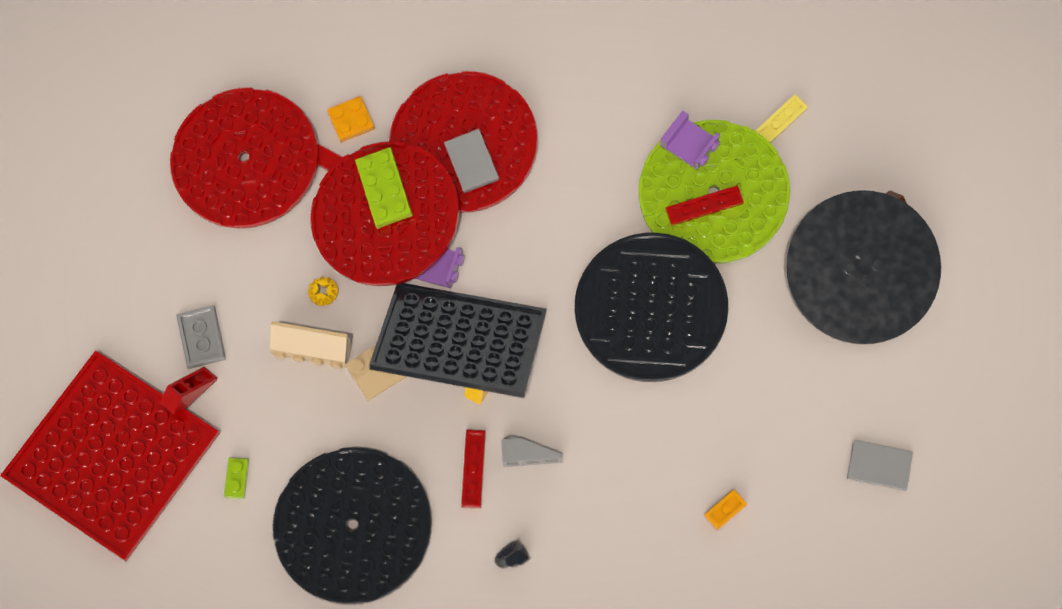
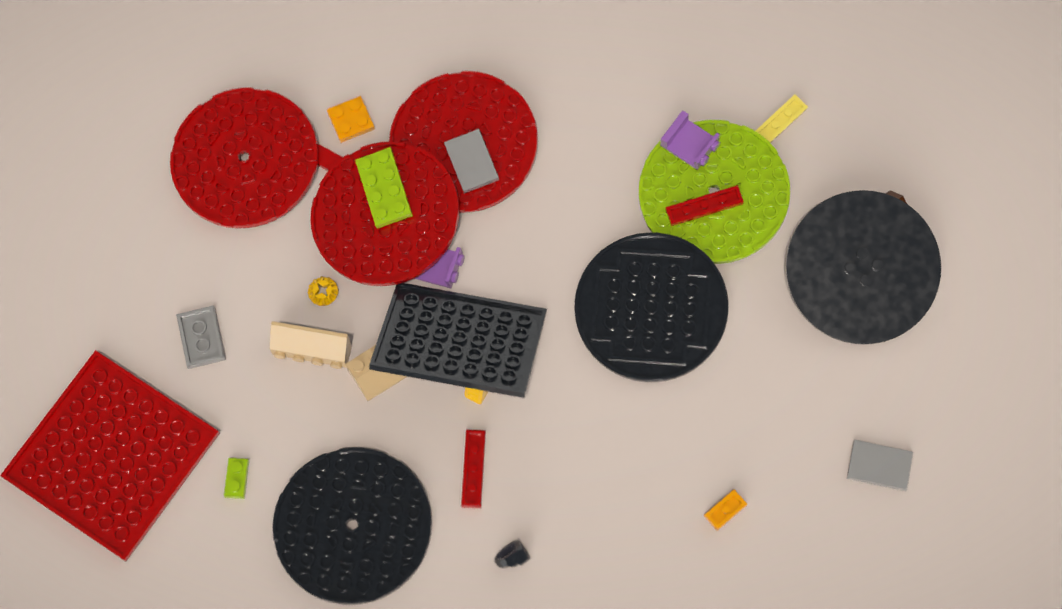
(187, 389): red slope -> none
(523, 452): light grey slope -> none

